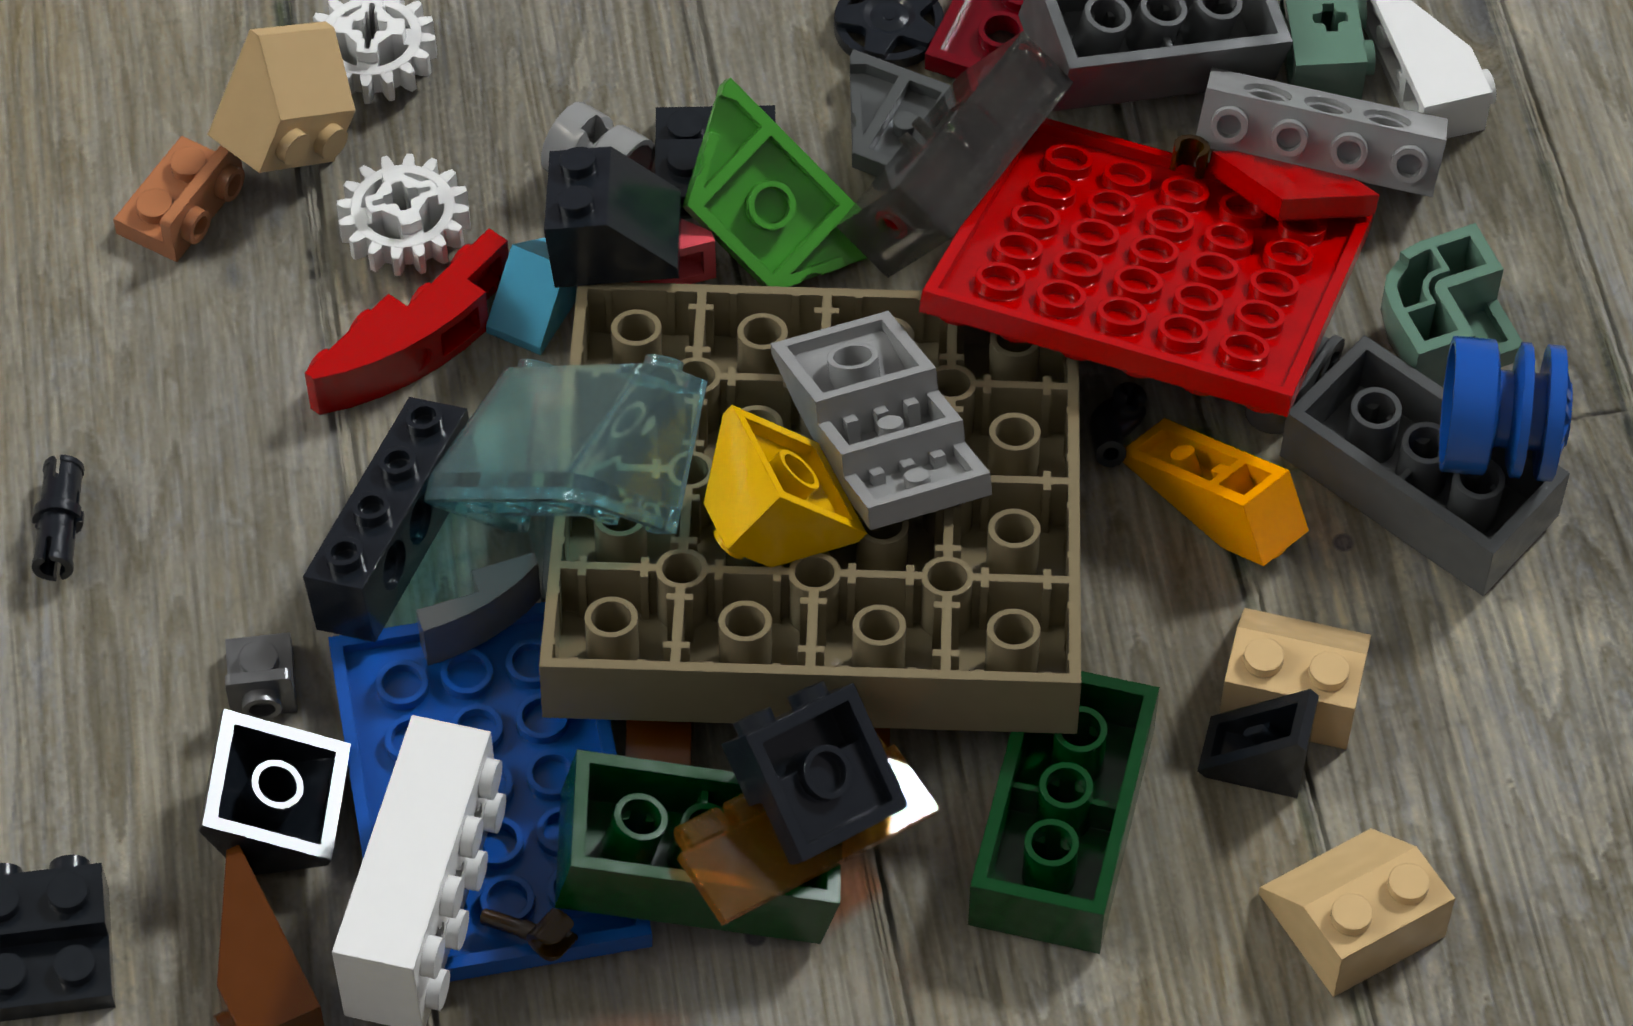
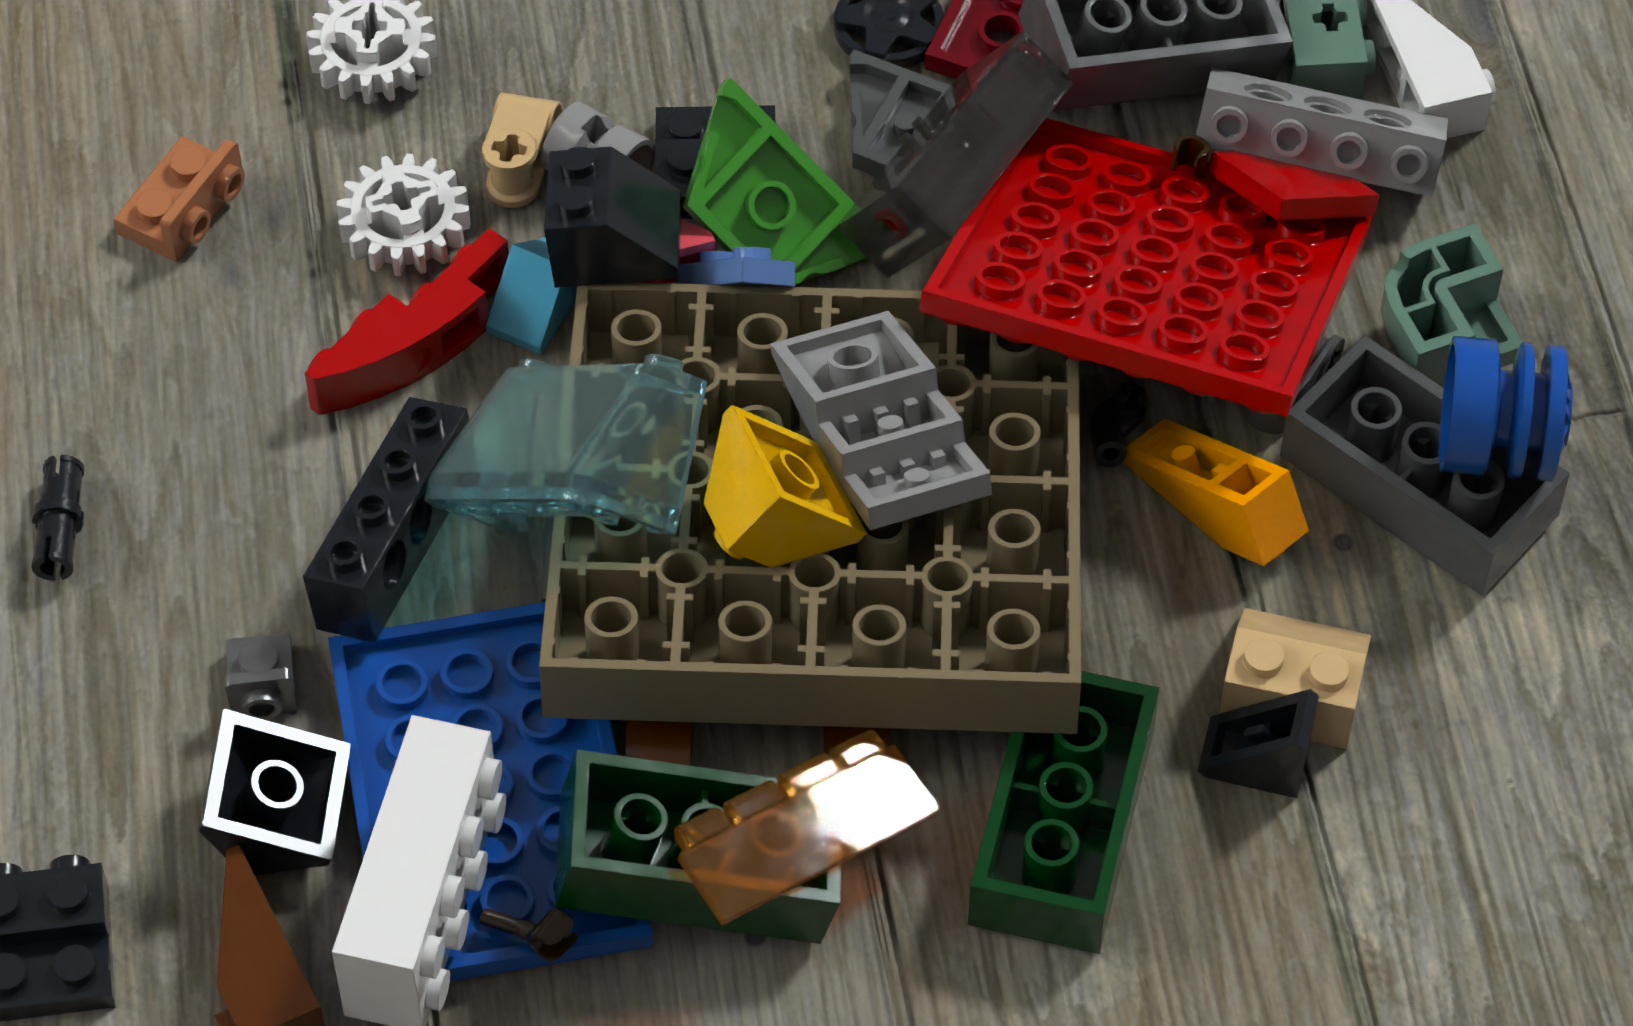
(286, 99): tan slope -> none
(499, 599): dark grey slope -> none
(515, 148): none -> tan piece
(742, 267): none -> medium blue plate
(815, 769): black plate -> none
(1361, 907): tan slope -> none

